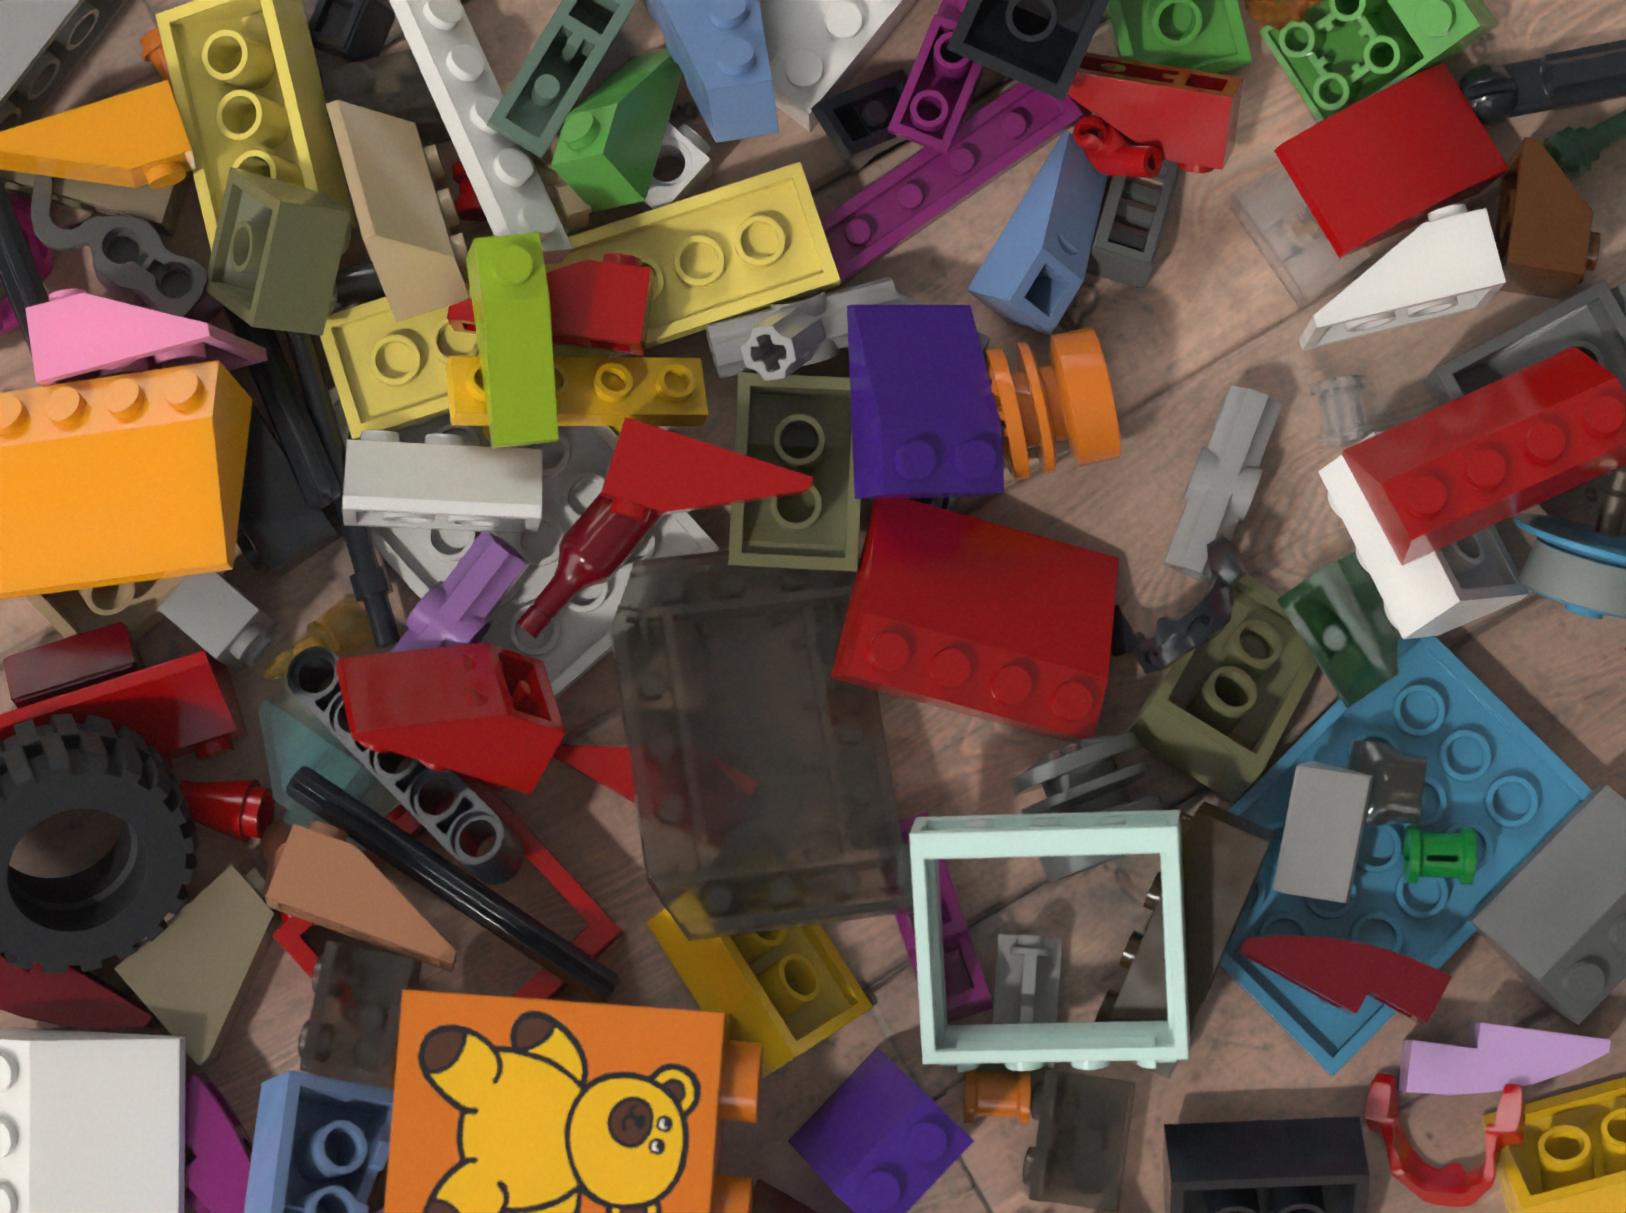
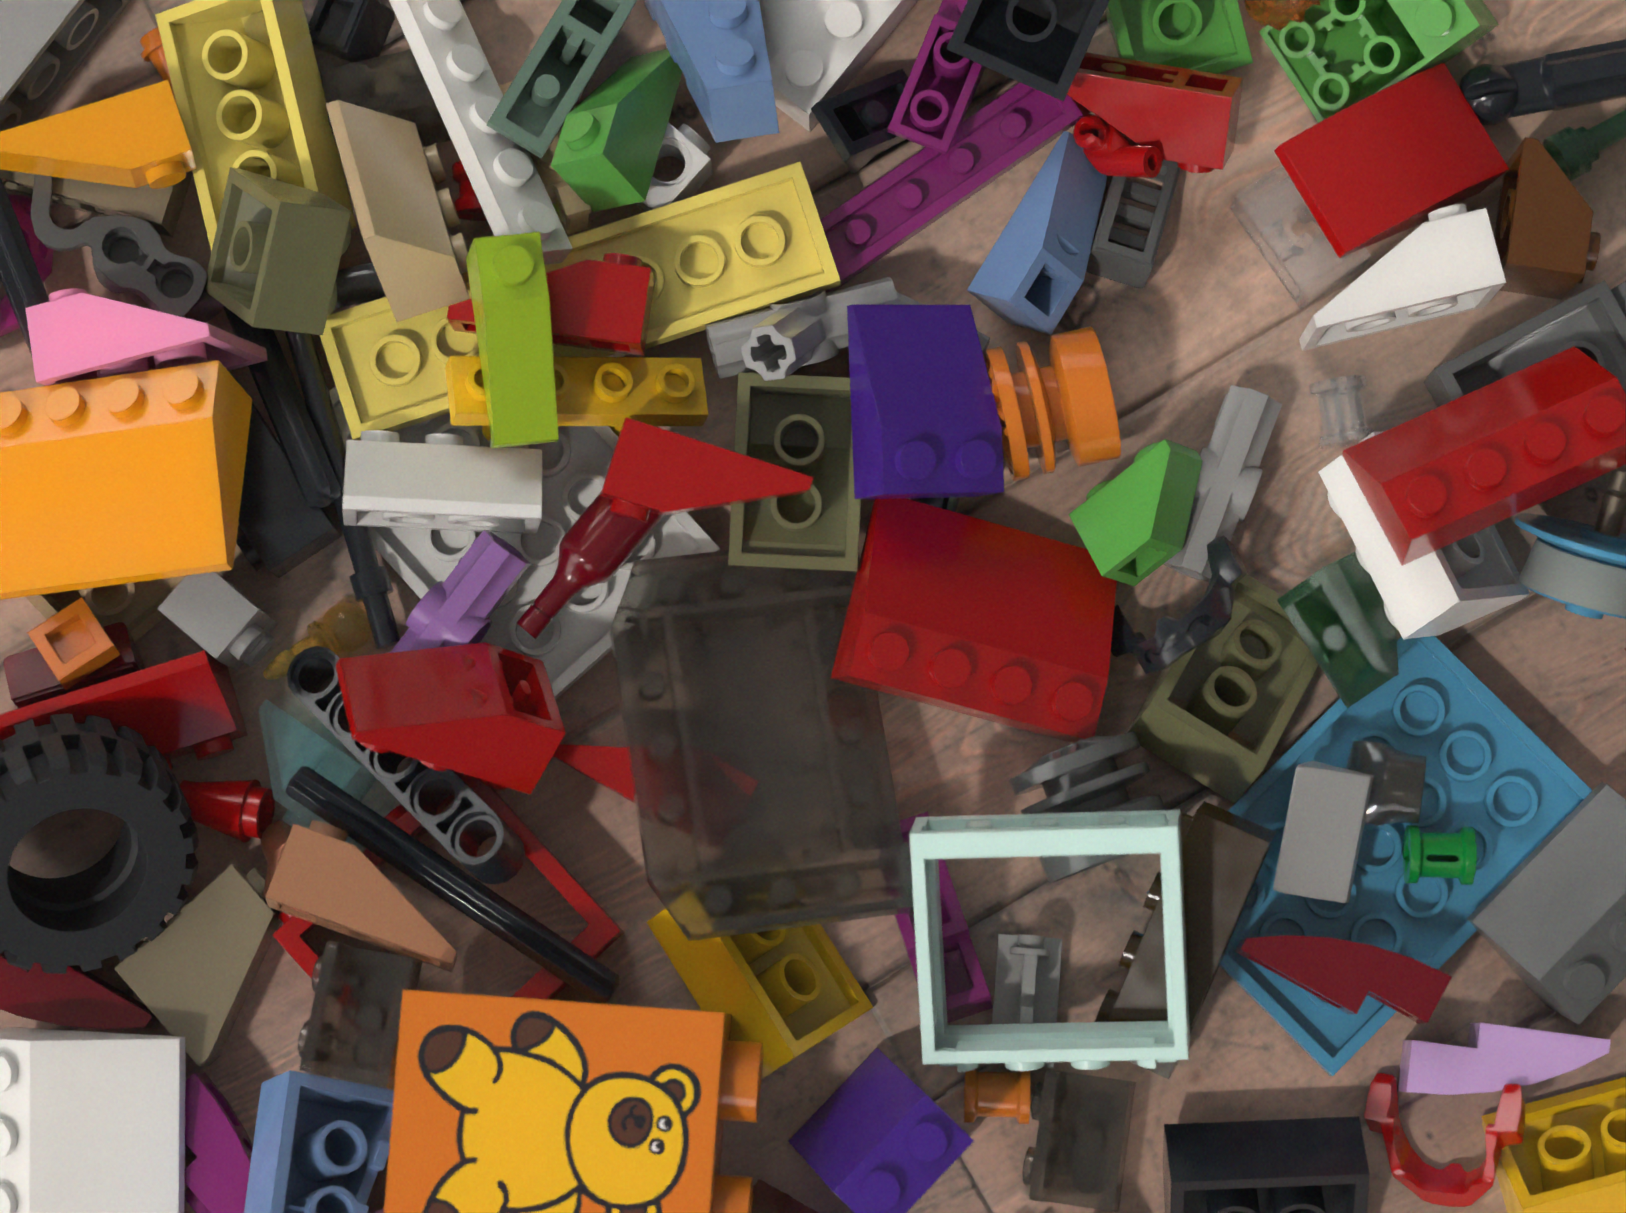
(73, 643): none -> orange plate
(1141, 514): none -> bright green slope

